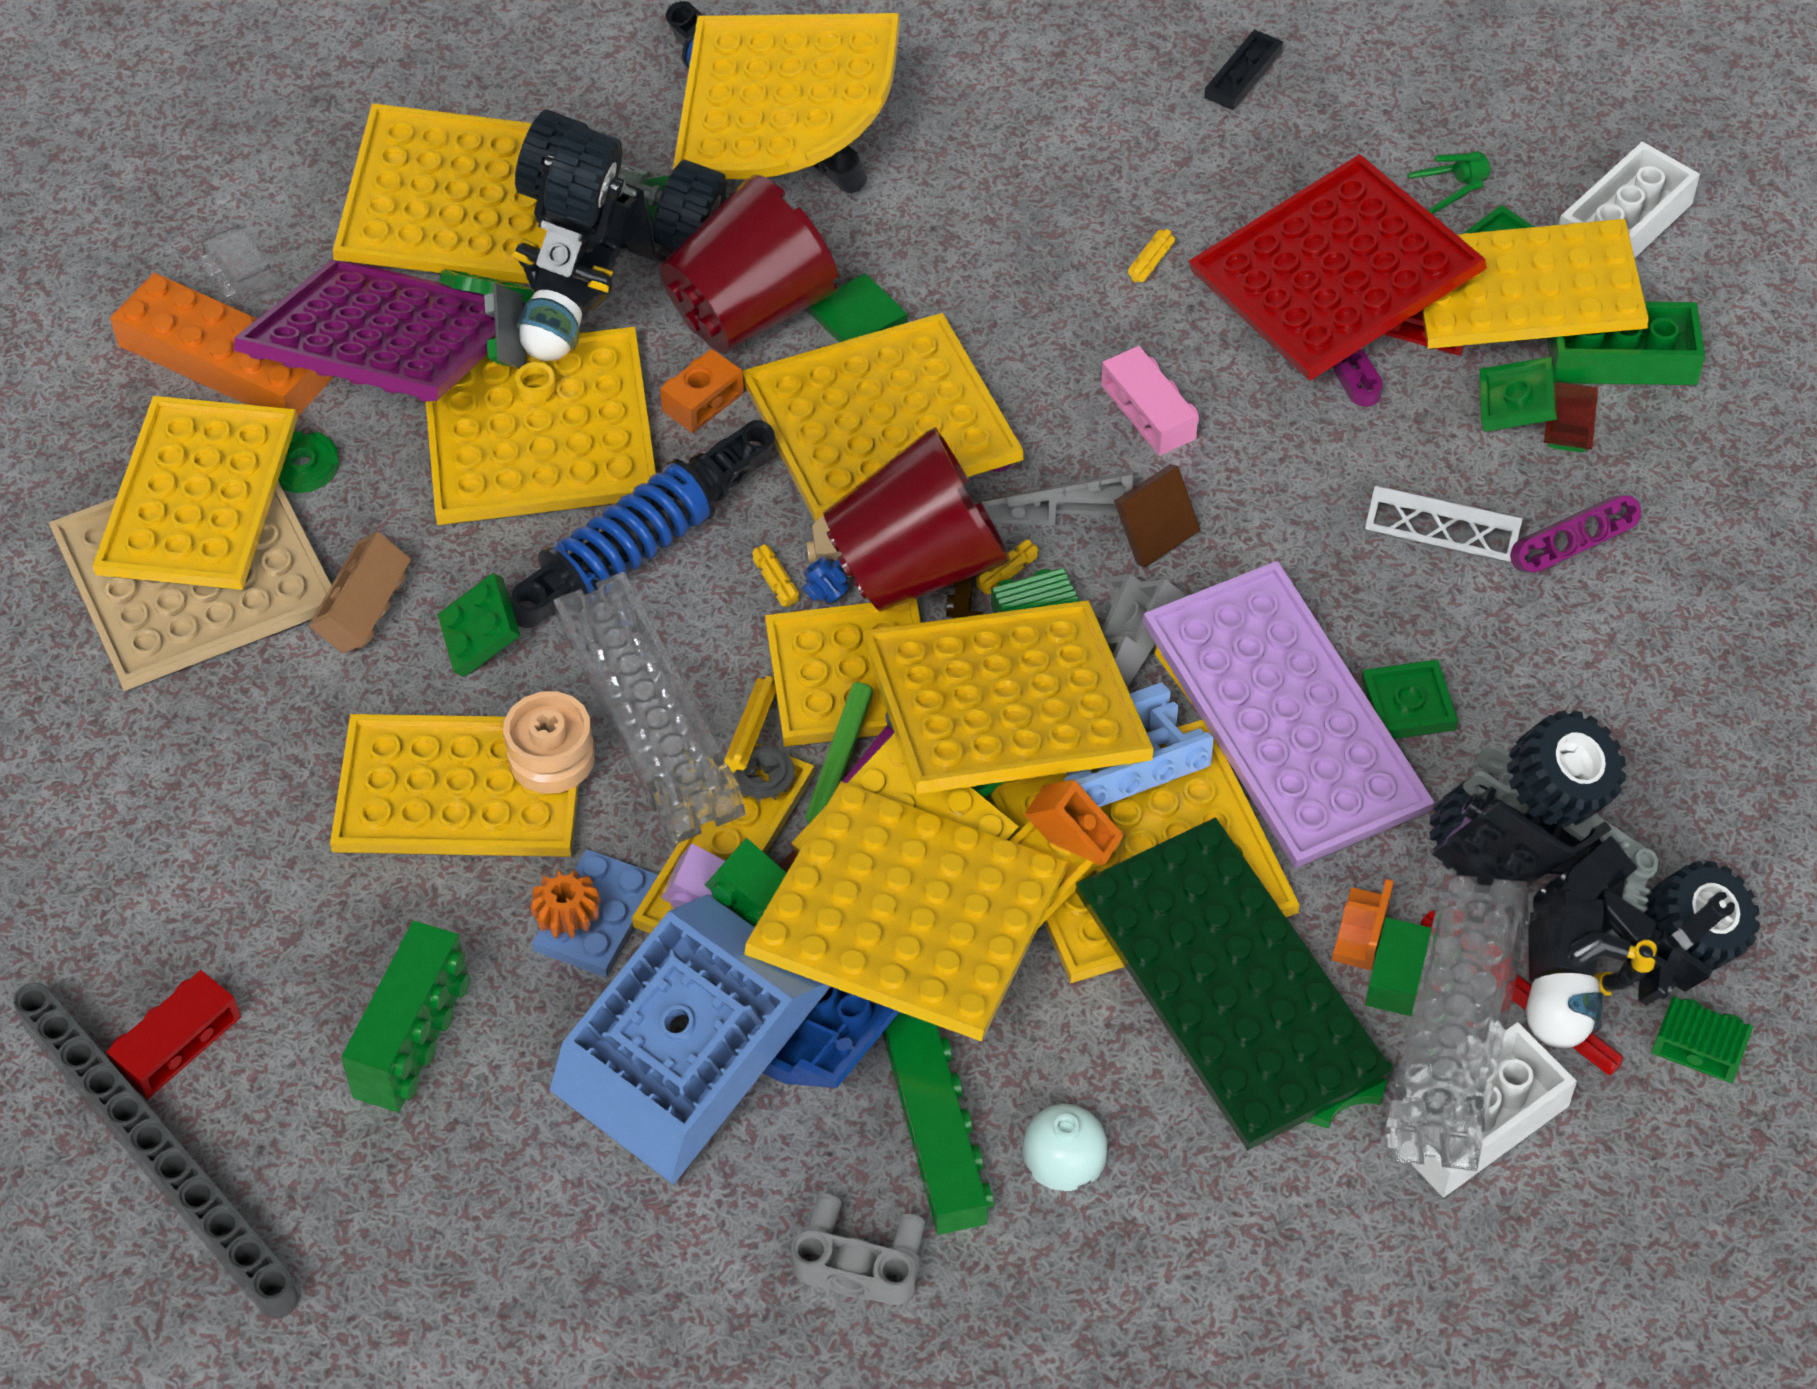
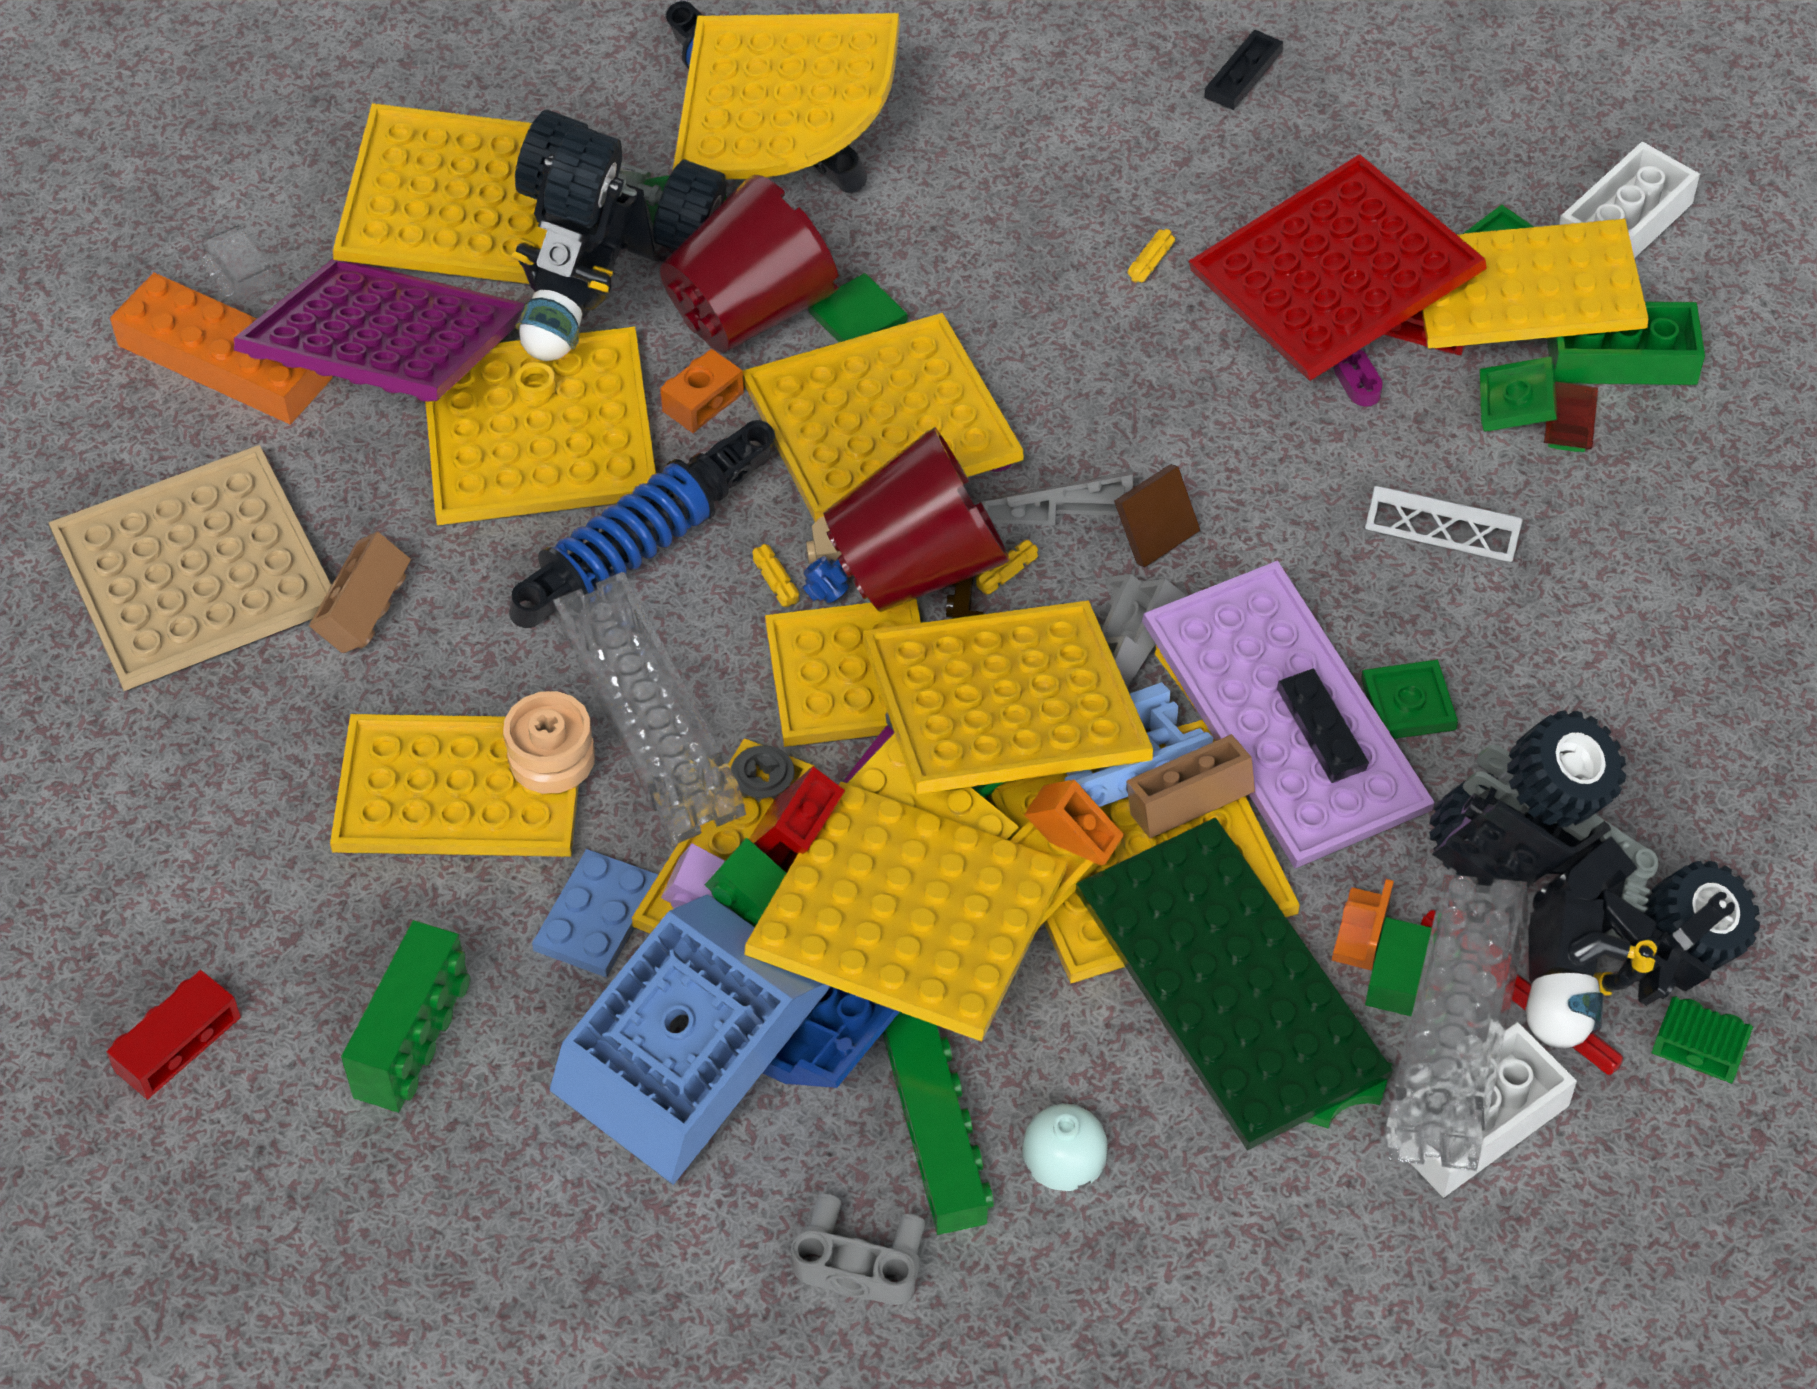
(160, 1161): dark grey beam -> none
(196, 493): yellow plate -> none
(317, 472): green tile -> none
(478, 624): green plate -> none
(480, 284): green tile -> none
(506, 308): dark grey piece -> none
(565, 903): orange gear -> none
(750, 724): yellow axle -> none
(797, 816): none -> red panel
(840, 748): bright green axle -> none
(1039, 590): green brick -> none
(1149, 400): bright pink brick -> none
(1190, 786): none -> medium nougat brick
(1322, 725): none -> black plate
(1469, 168): green plant -> none
(1575, 531): magenta beam -> none

